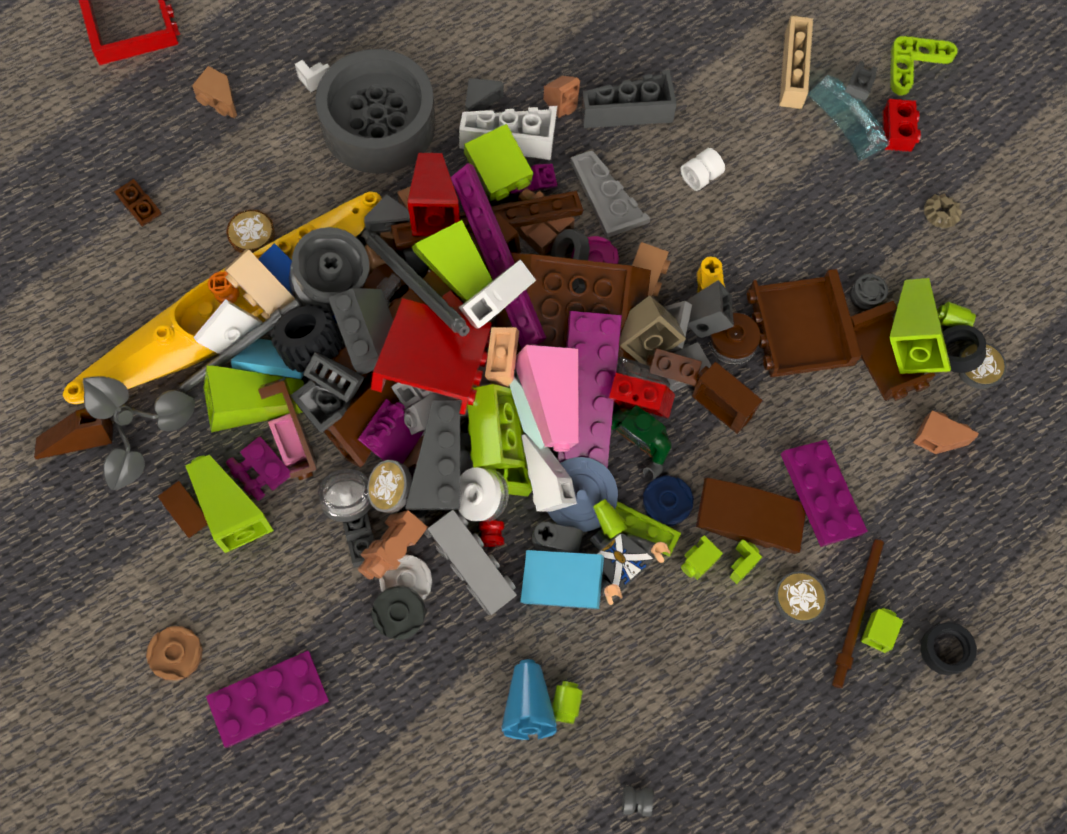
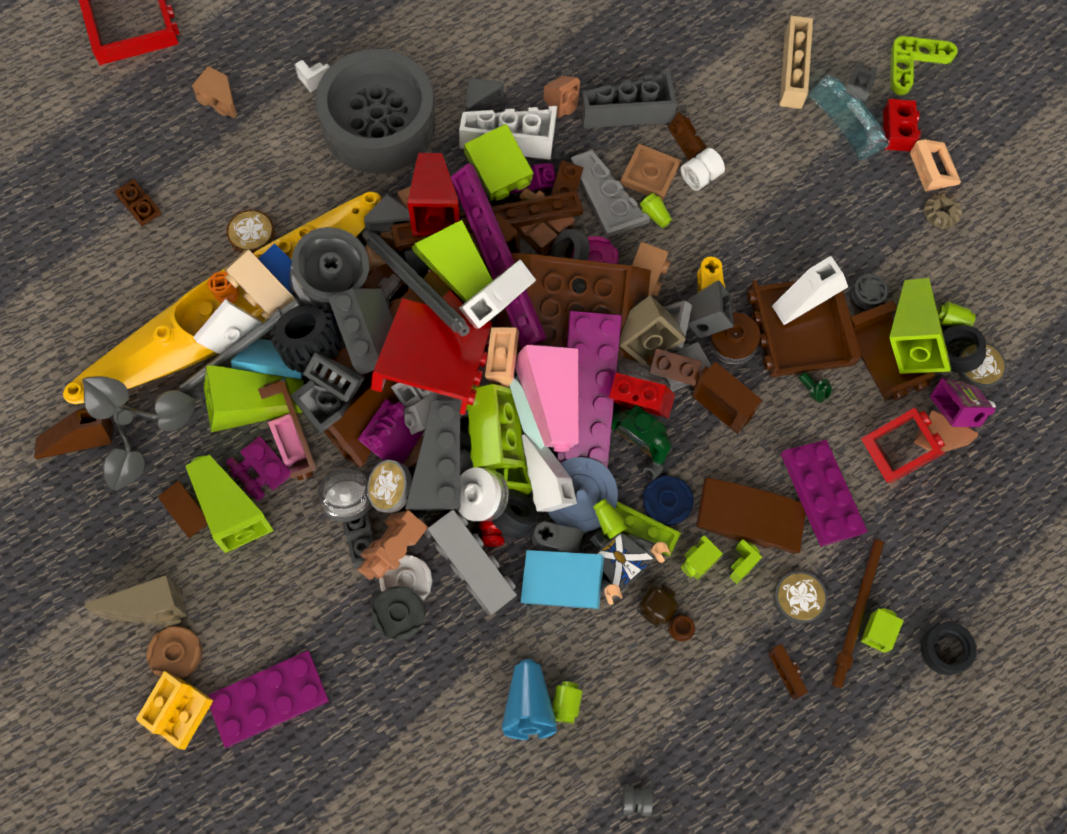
(147, 603): none -> dark tan slope
(174, 710): none -> yellow slope
(518, 515): none -> black tyre
(567, 178): none -> reddish brown hinge
(650, 171): none -> medium nougat plate
(656, 210): none -> lime cone
(658, 605): none -> dark brown head
(681, 628): none -> reddish brown plate
(685, 136): none -> reddish brown hinge
(788, 671): none -> reddish brown plate
(810, 290): none -> white slope
(819, 391): none -> dark green plate
(880, 458): none -> red window
(927, 168): none -> light nougat tile
(961, 403): none -> magenta torso

